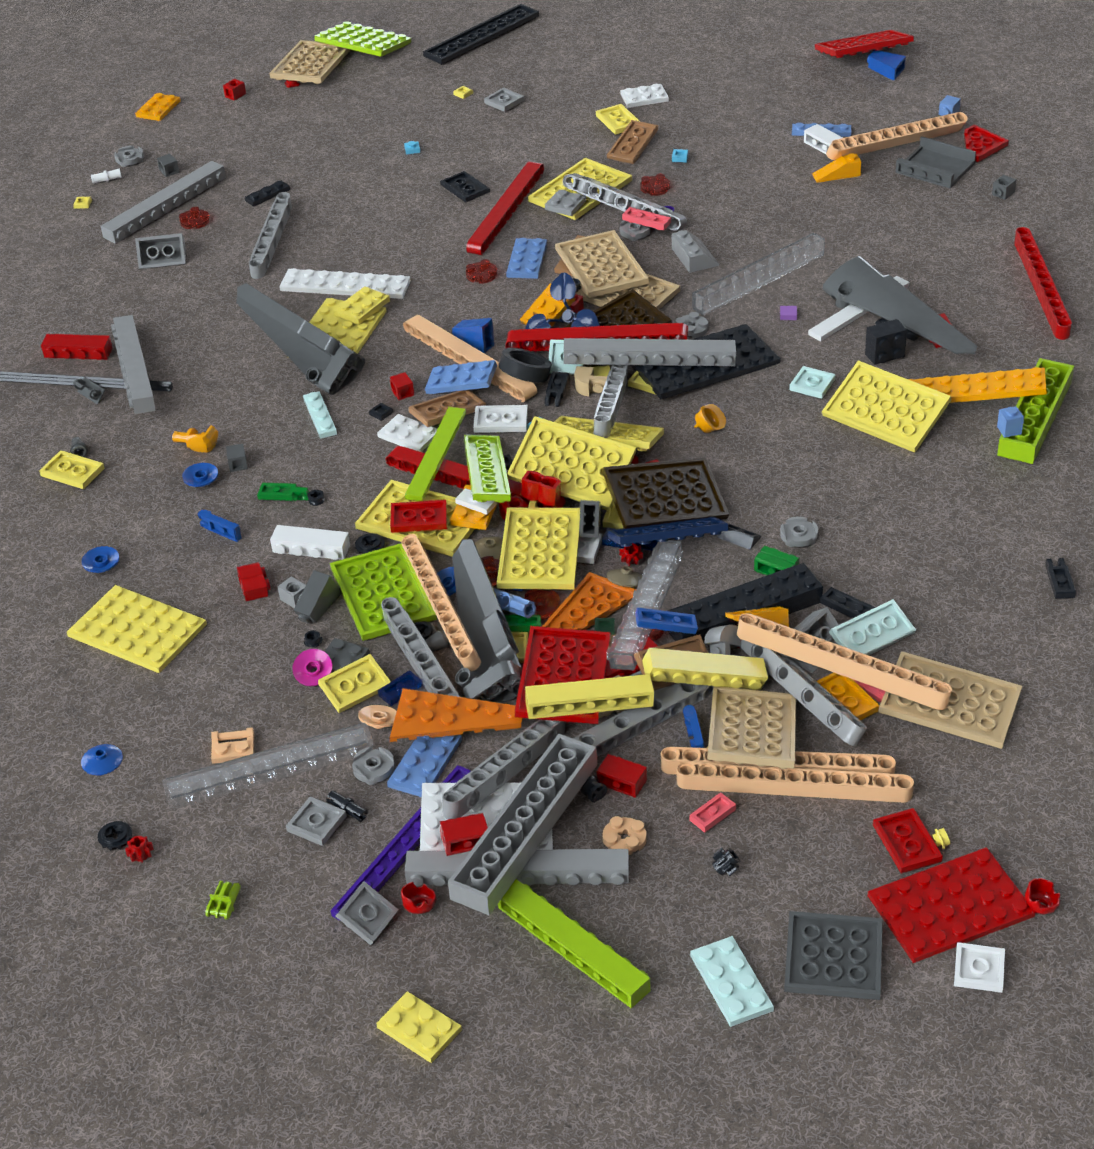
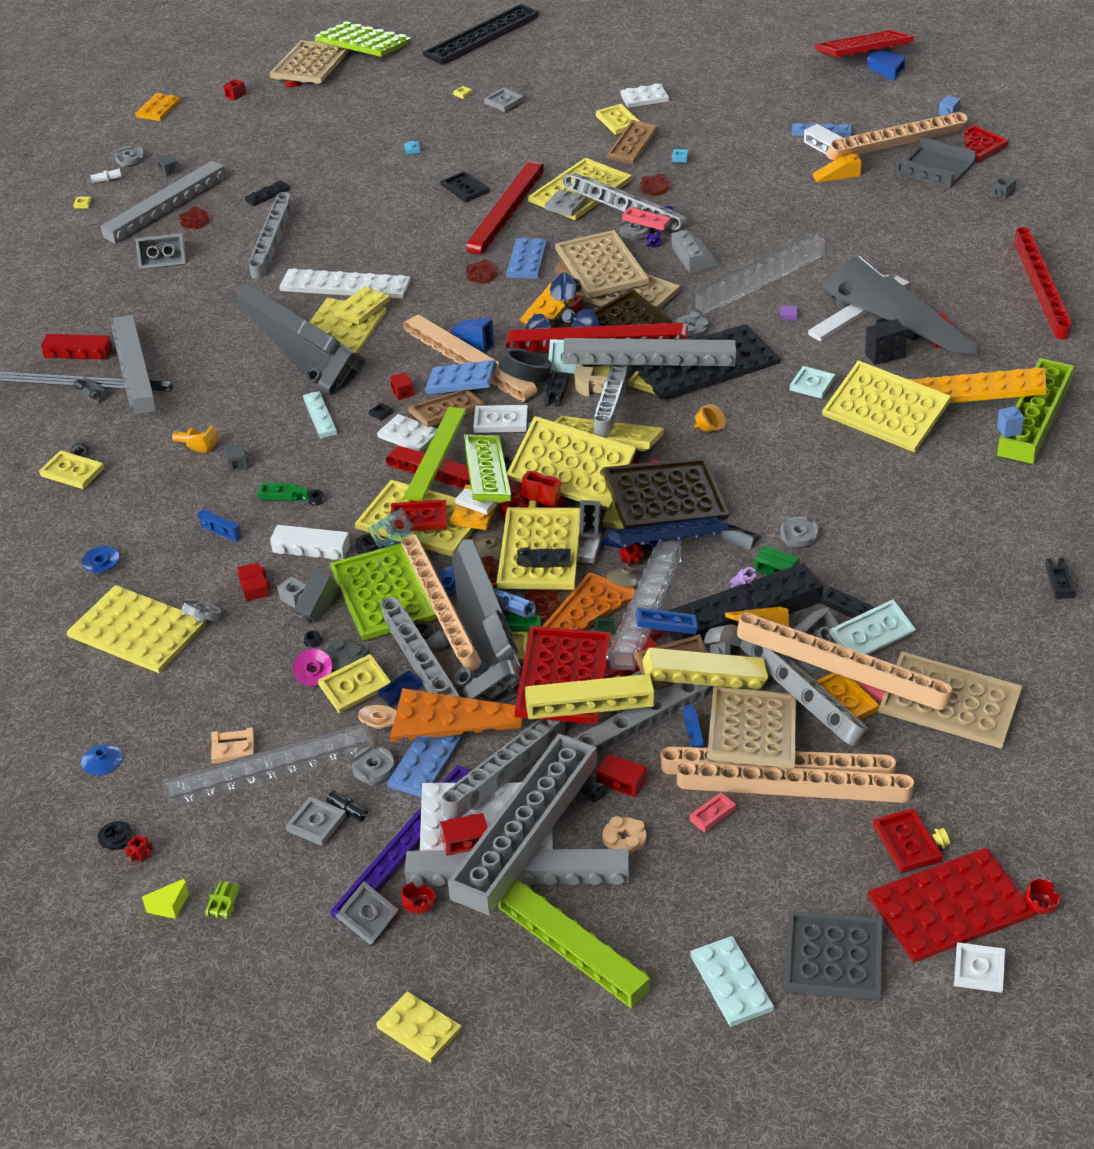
(167, 900): none -> neon yellow slope
(200, 474): blue dish -> none
(201, 611): none -> light grey plate
(388, 524): none -> clear light blue brick
(543, 557): none -> black hinge
(653, 243): none -> dark purple plate
(725, 861): black gear -> none
(743, 577): none -> lavender pin

